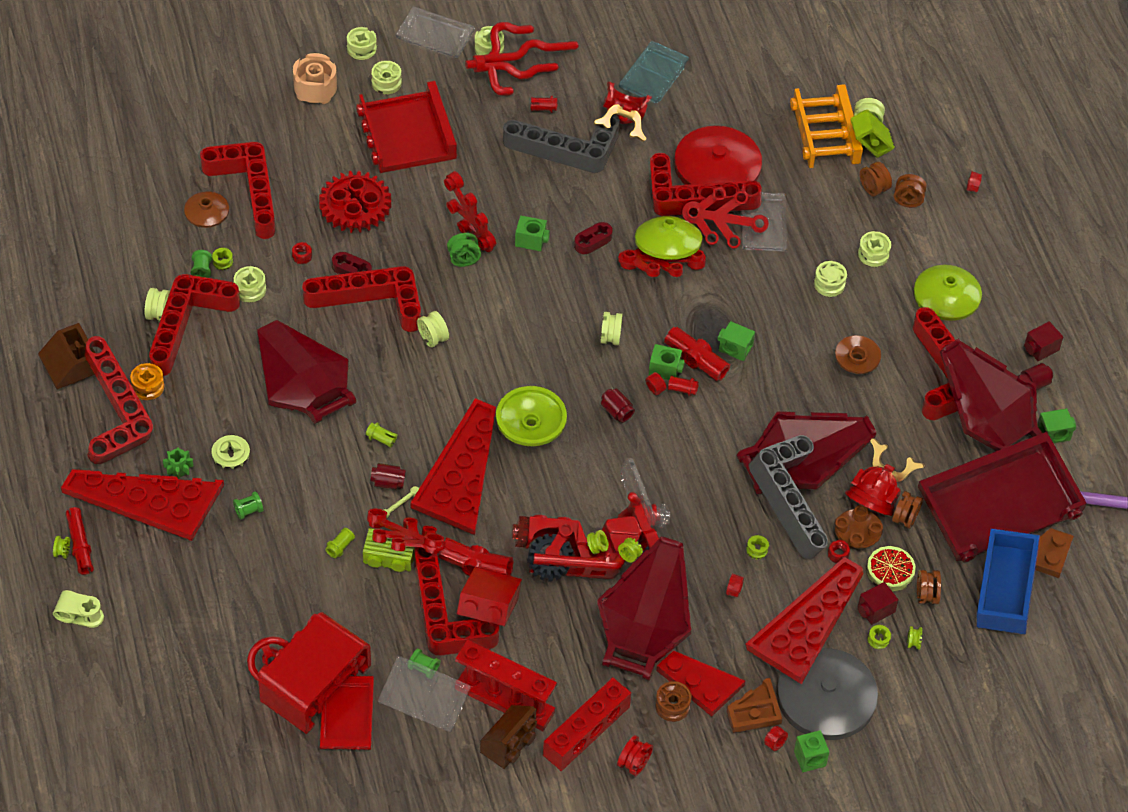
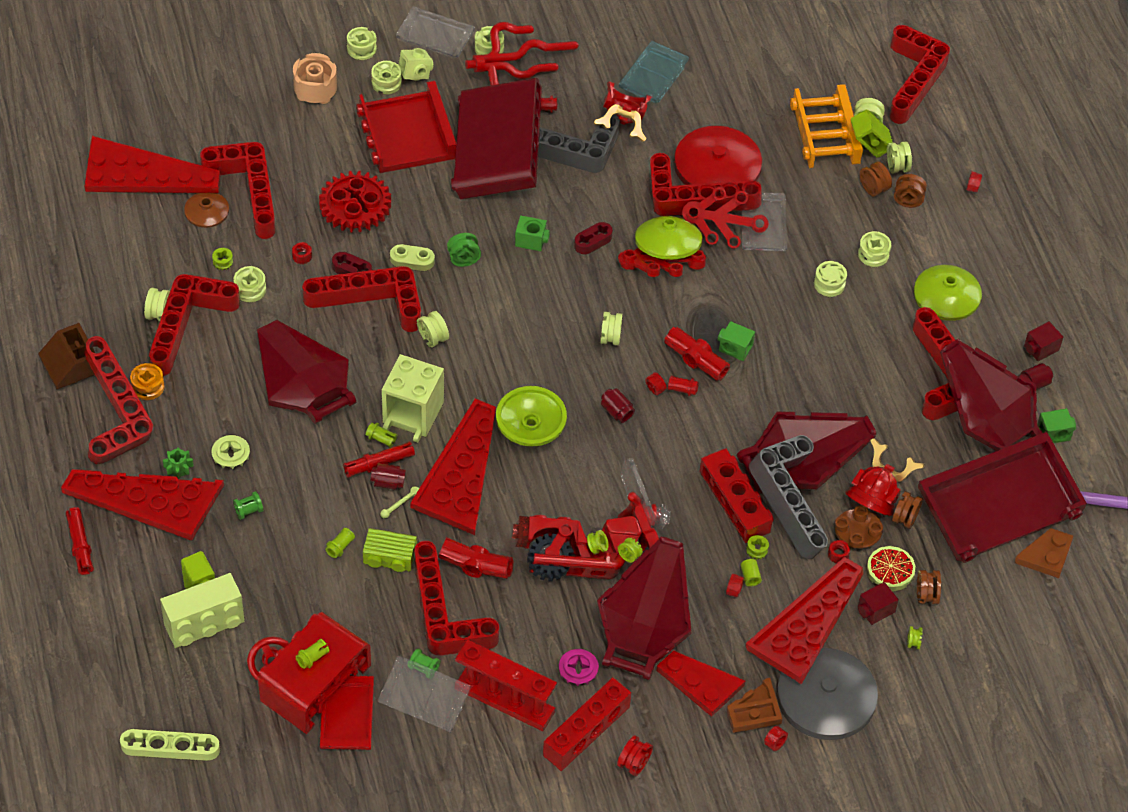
(61, 547): lime bush -> none
(77, 608): yellowish green piece -> none
(131, 169): none -> red wing
(169, 748): none -> yellowish green beam
(196, 570): none -> lime brick
(201, 263): bright green bush -> none
(202, 610): none -> yellowish green brick
(306, 657): none -> lime pin
(384, 457): none -> red pin
(406, 535): red plant -> none
(411, 257): none -> yellowish green plate
(412, 396): none -> yellowish green container
(415, 64): none -> yellowish green brick
(468, 210): red plant -> none
(489, 596): red brick -> none
(497, 138): none -> dark red windscreen
(509, 735): reddish brown slope -> none
(587, 661): none -> dark pink gear
(666, 361): bright green brick -> none
(673, 692): dark orange wheel -> none
(722, 464): none -> red brick
(751, 572): none -> lime hinge
(811, 751): bright green brick -> none
(858, 347): dark orange dish -> none
(879, 644): lime bush -> none
(899, 157): none -> yellowish green wheel
(932, 60): none -> red beam
(1008, 581): blue piece -> none

